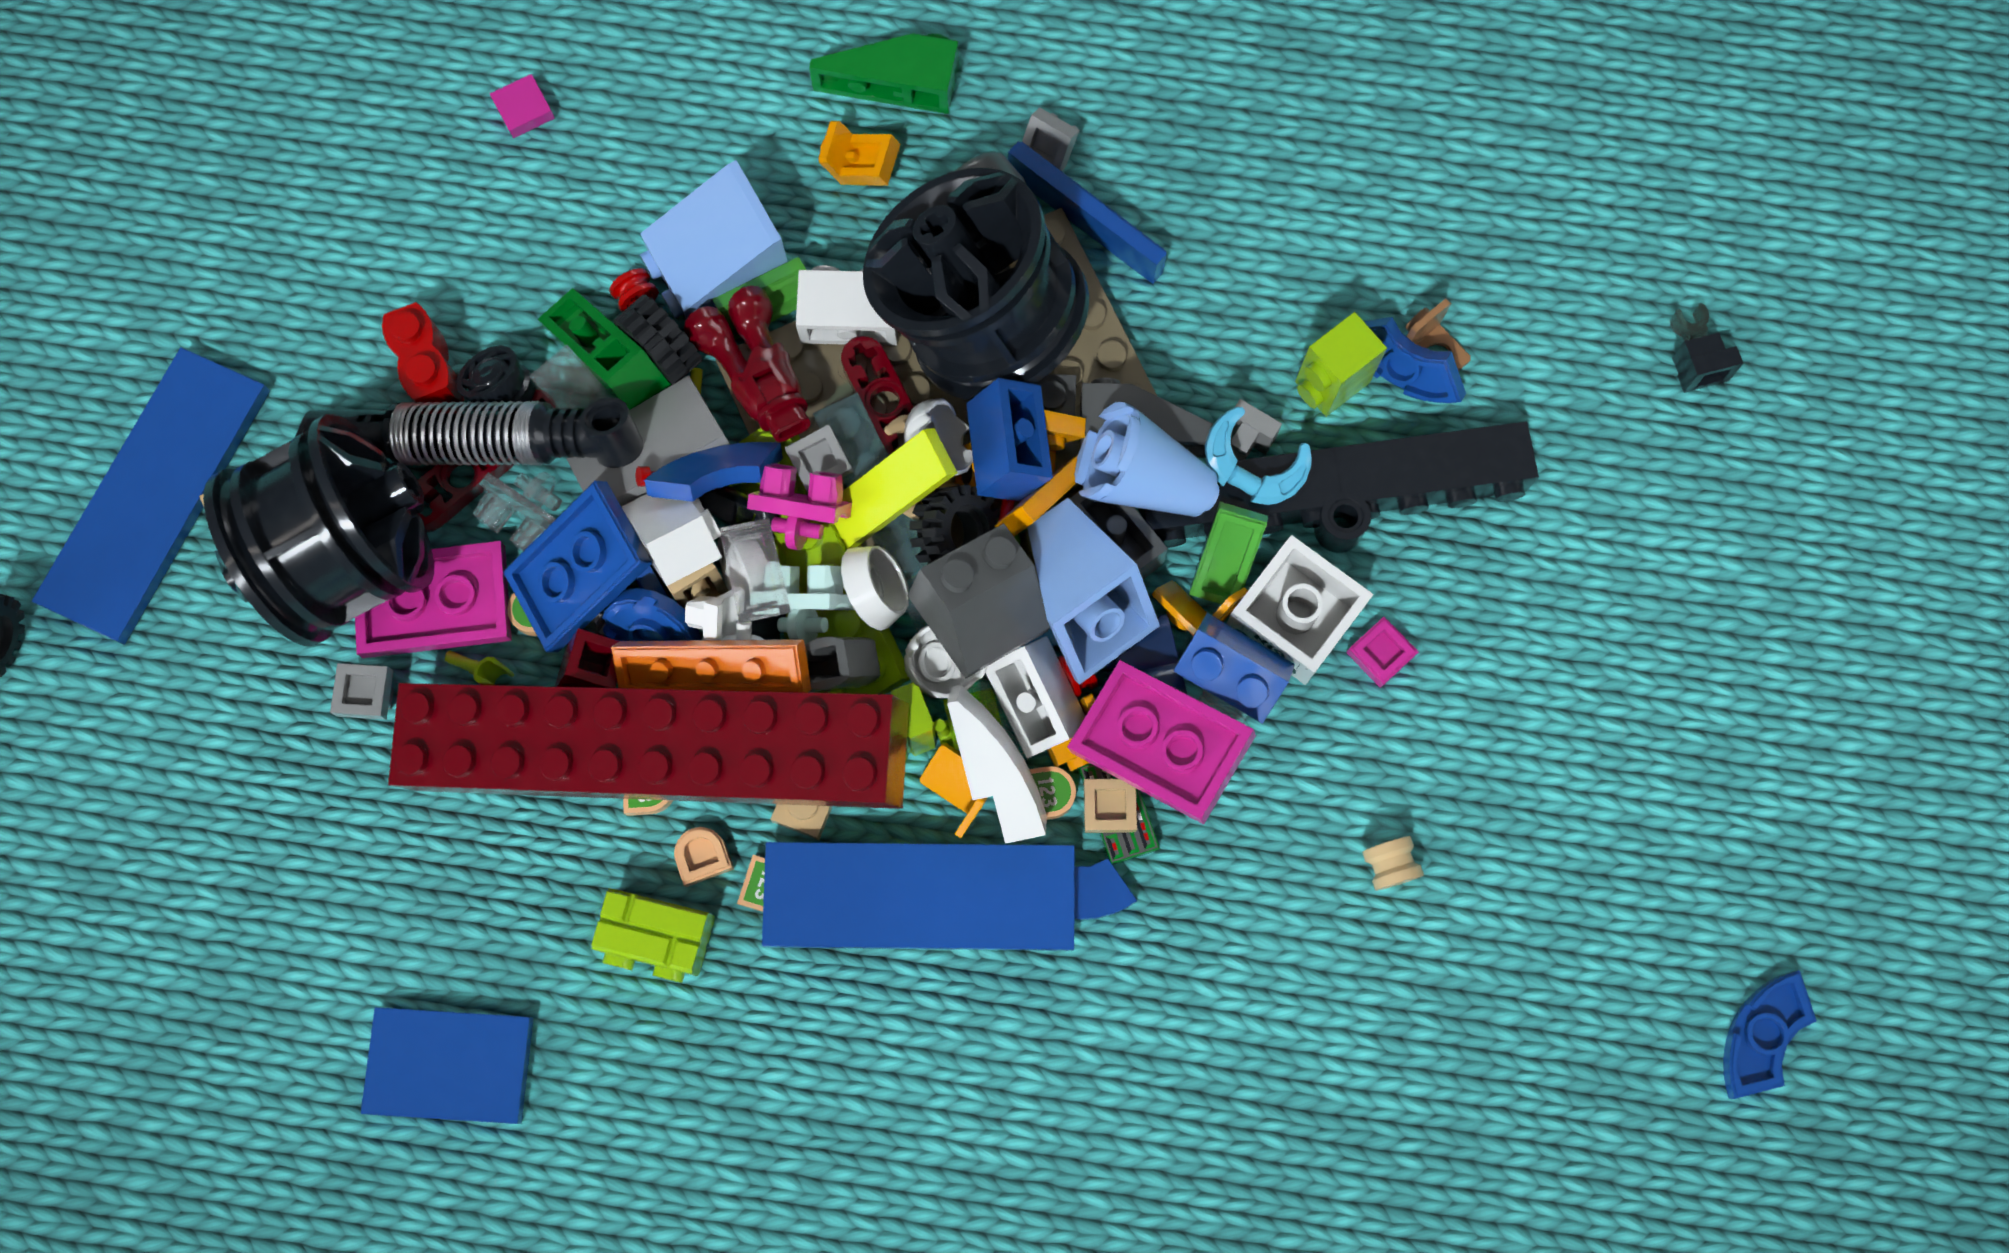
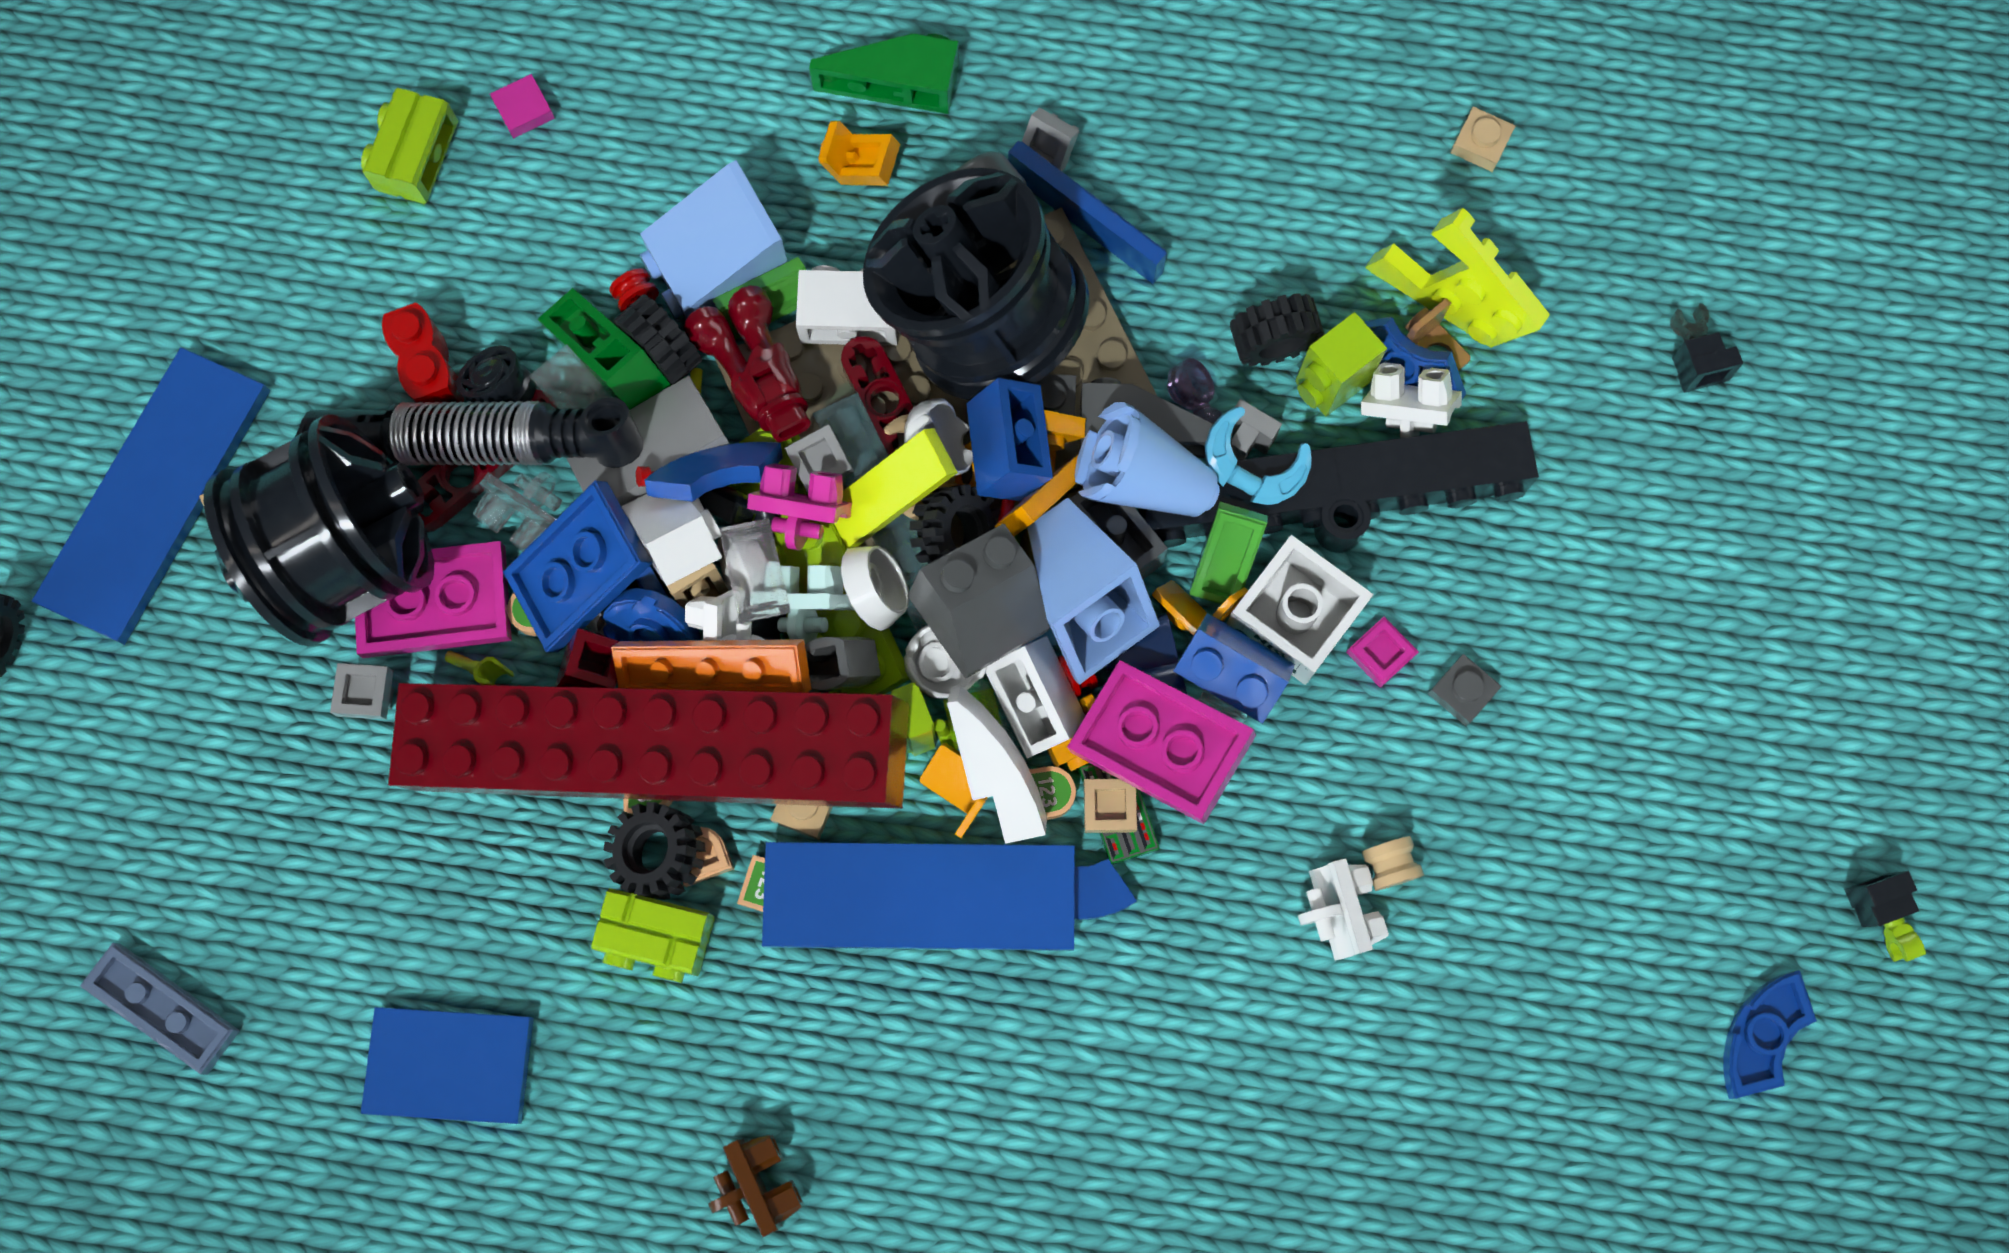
(160, 1008): none -> sand blue tile
(409, 145): none -> lime brick
(629, 846): none -> black tyre
(766, 1207): none -> reddish brown hips
(1193, 388): none -> plate
(1276, 329): none -> black tyre
(1338, 910): none -> white hips
(1411, 407): none -> white hips
(1464, 690): none -> dark grey plate
(1482, 296): none -> neon yellow wing
(1483, 139): none -> tan plate
(1886, 902): none -> black piece

